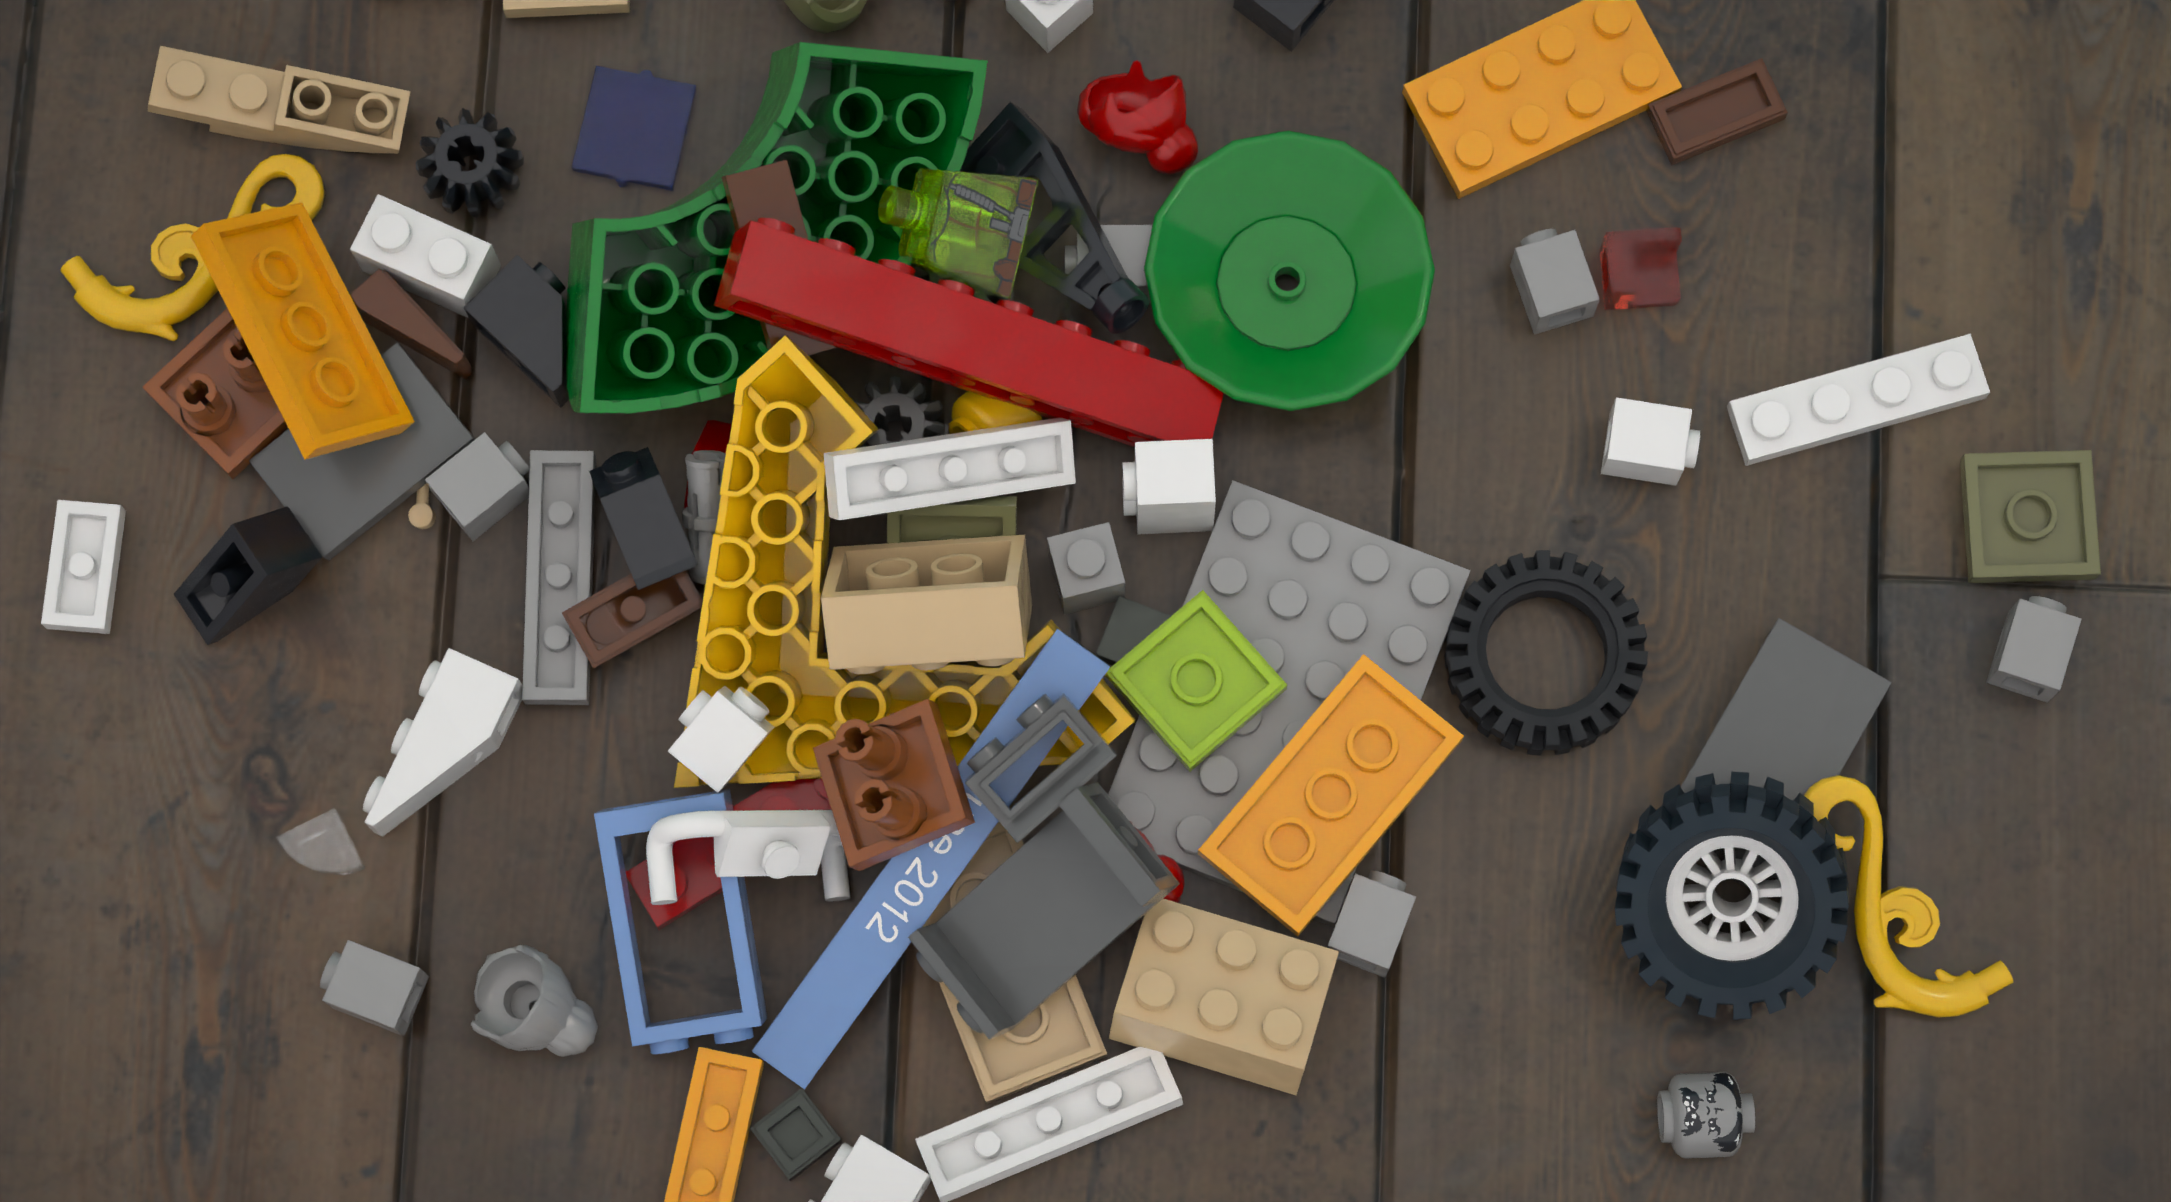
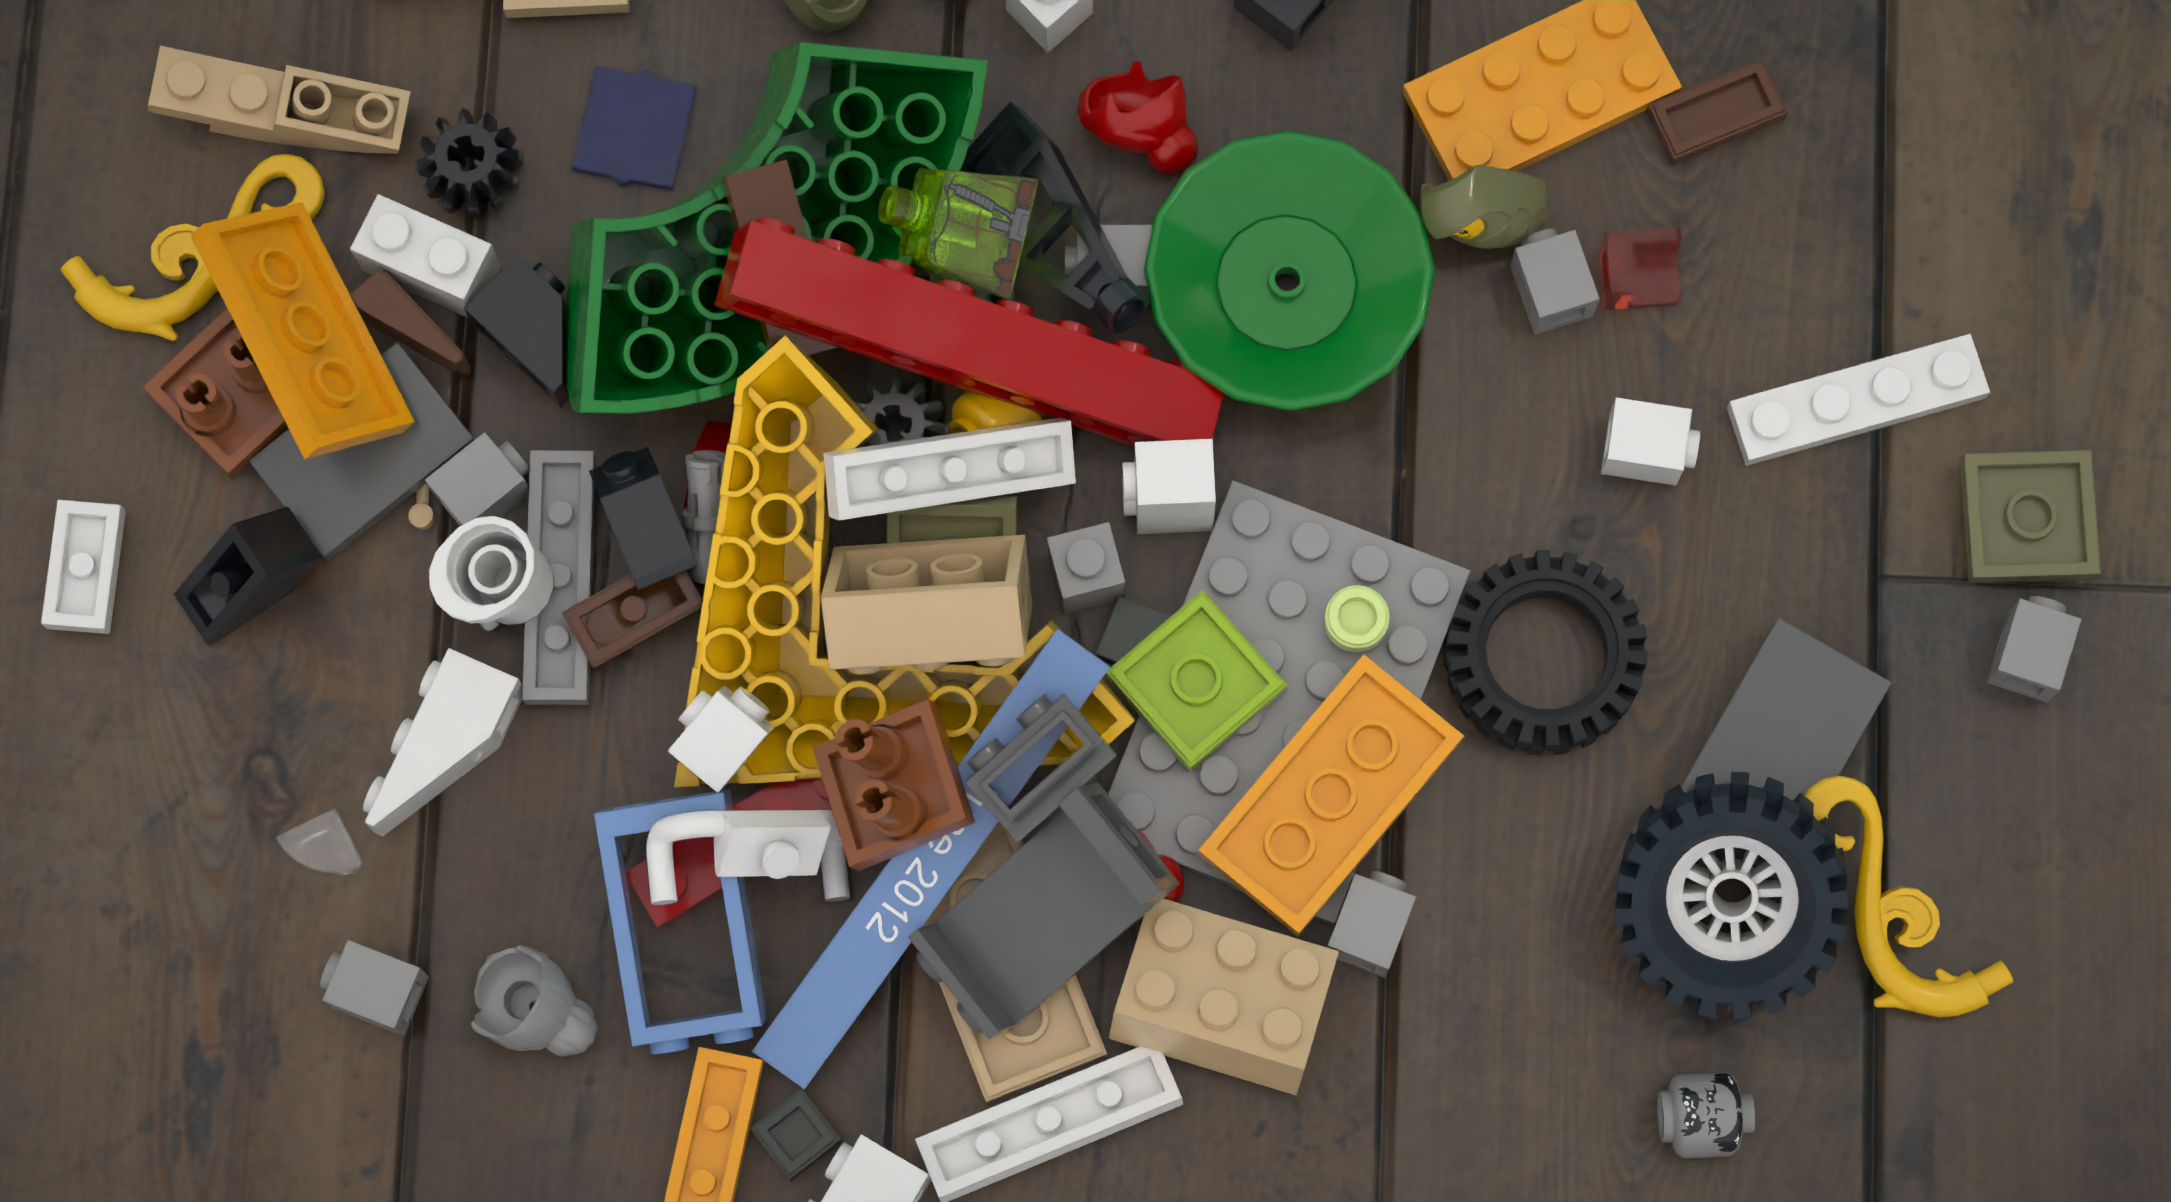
(490, 574): none -> white hat
(1356, 618): none -> yellowish green tile
(1485, 207): none -> olive piece

